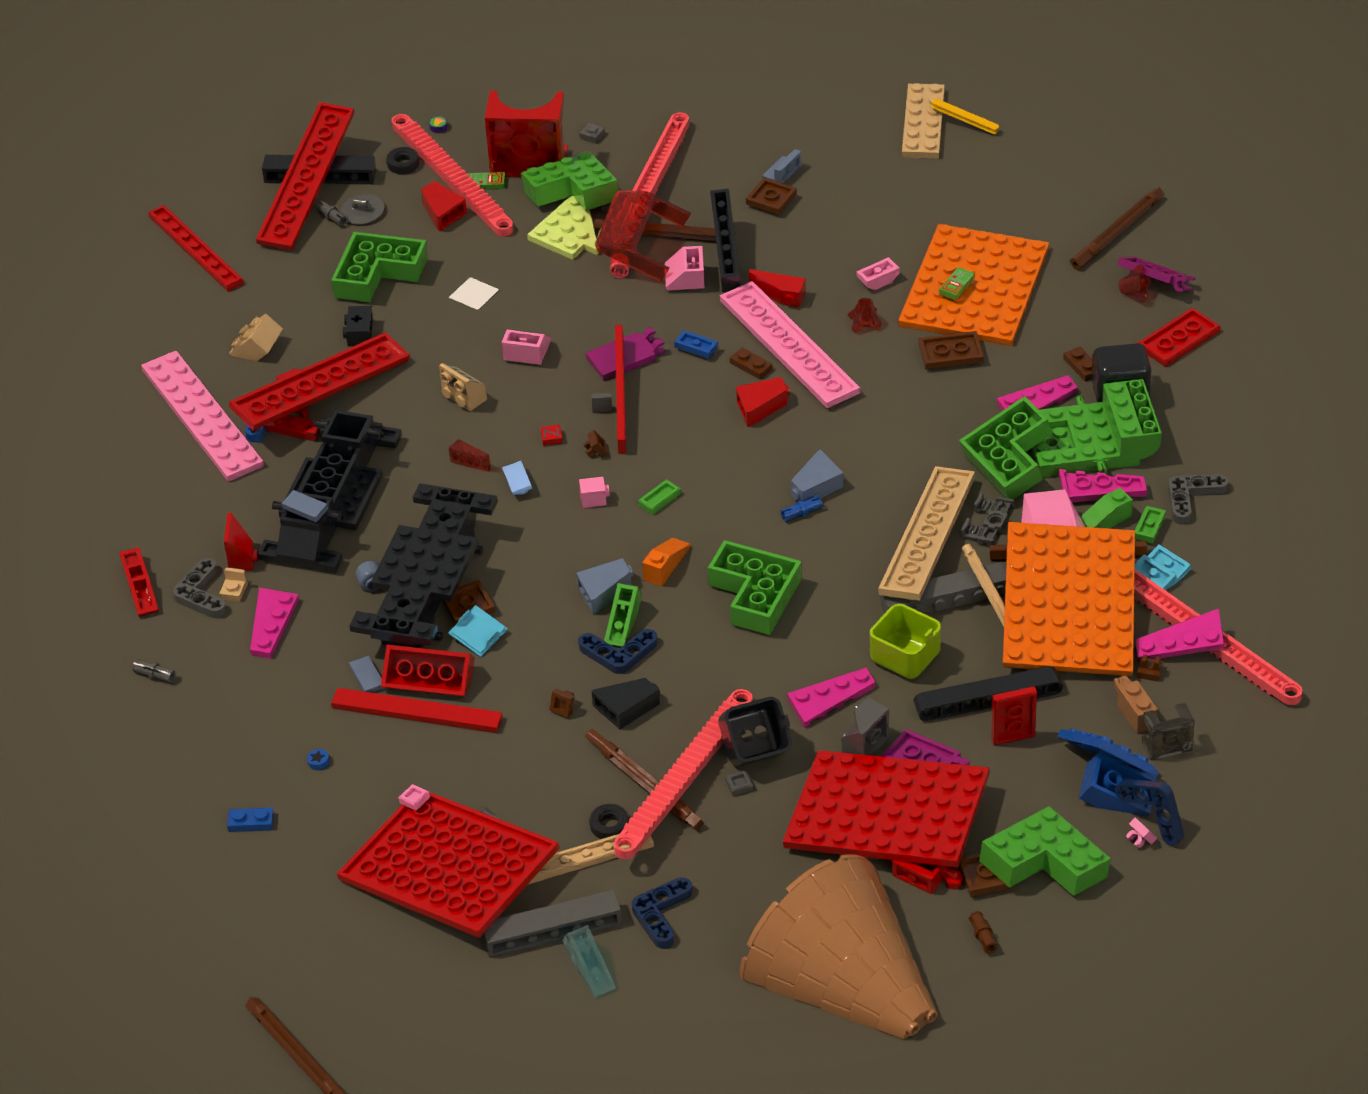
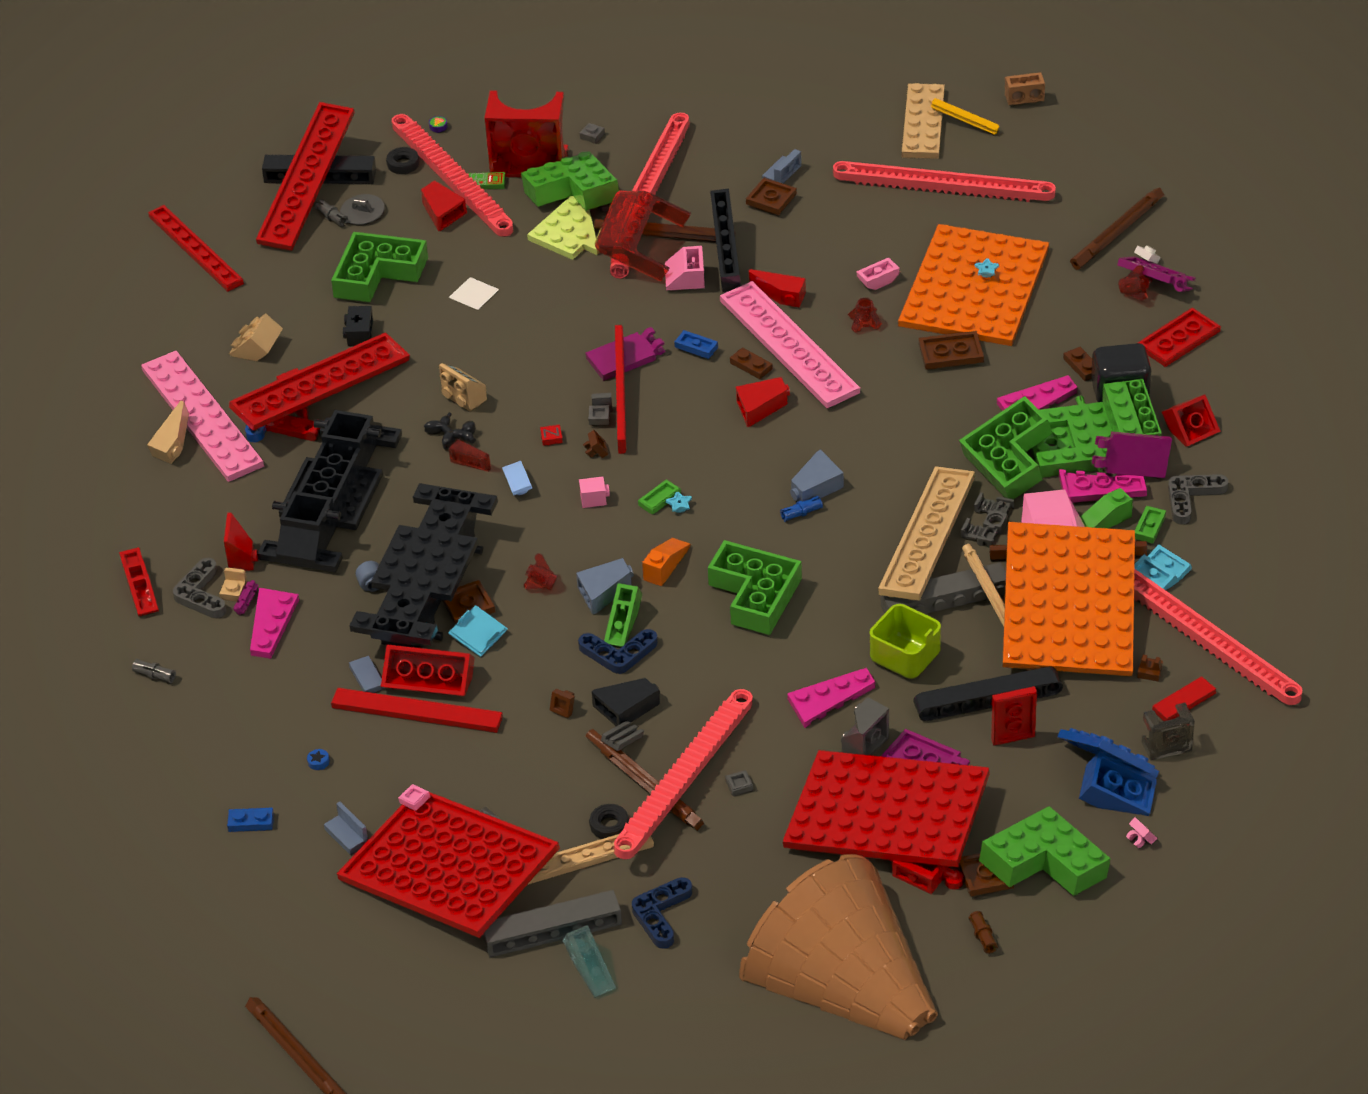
(170, 437): none -> tan slope
(246, 597): none -> magenta axle
(304, 506): sand blue tile -> none
(347, 830): none -> sand blue panel
(450, 435): none -> black piece
(525, 346): bright pink slope -> none
(540, 574): none -> clear red rock
(599, 415): none -> flat silver plate
(619, 733): none -> dark grey tile
(679, 502): none -> medium azure plate
(747, 716): black piece -> none
(944, 181): none -> coral gear
(956, 283): bright green tile -> none
(986, 268): none -> medium azure plate
(1024, 88): none -> medium nougat brick
(1133, 702): medium nougat hinge -> none
(1134, 454): none -> magenta tile
(1147, 253): none -> white plate
(1162, 798): dark blue beam -> none
(1188, 637): dark pink wing -> none
(1191, 420): none -> red slope
(1191, 694): none -> red tile

